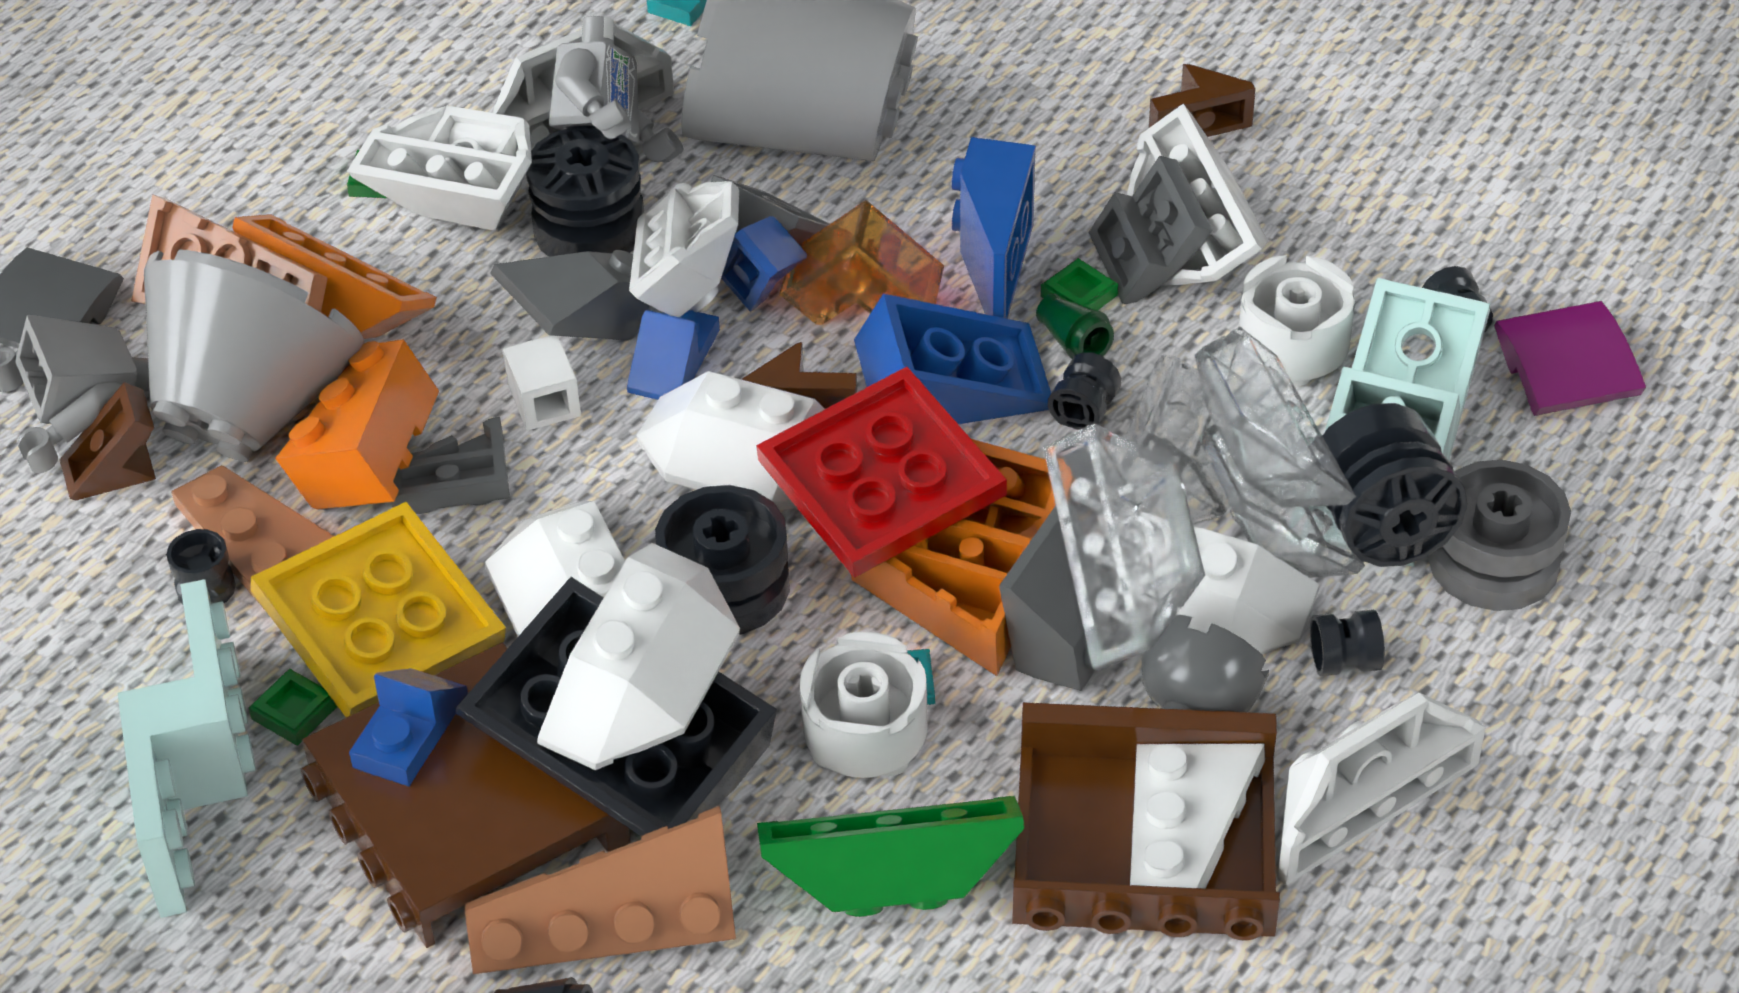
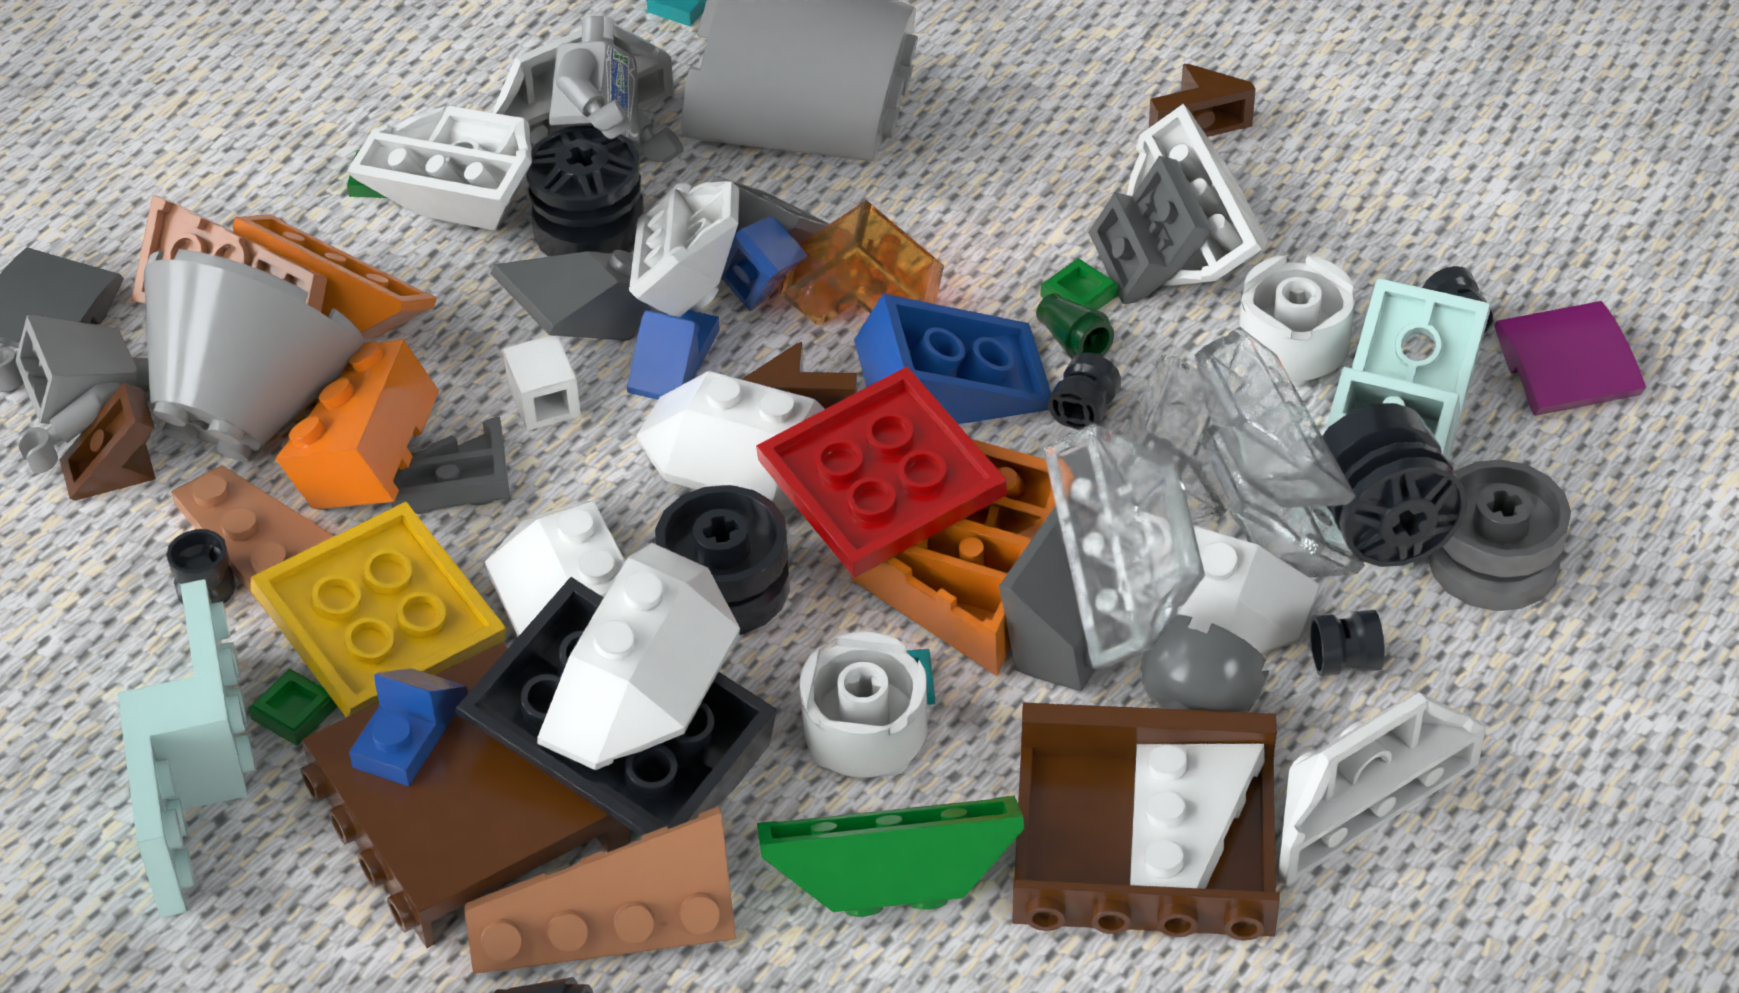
(994, 217): blue slope -> none

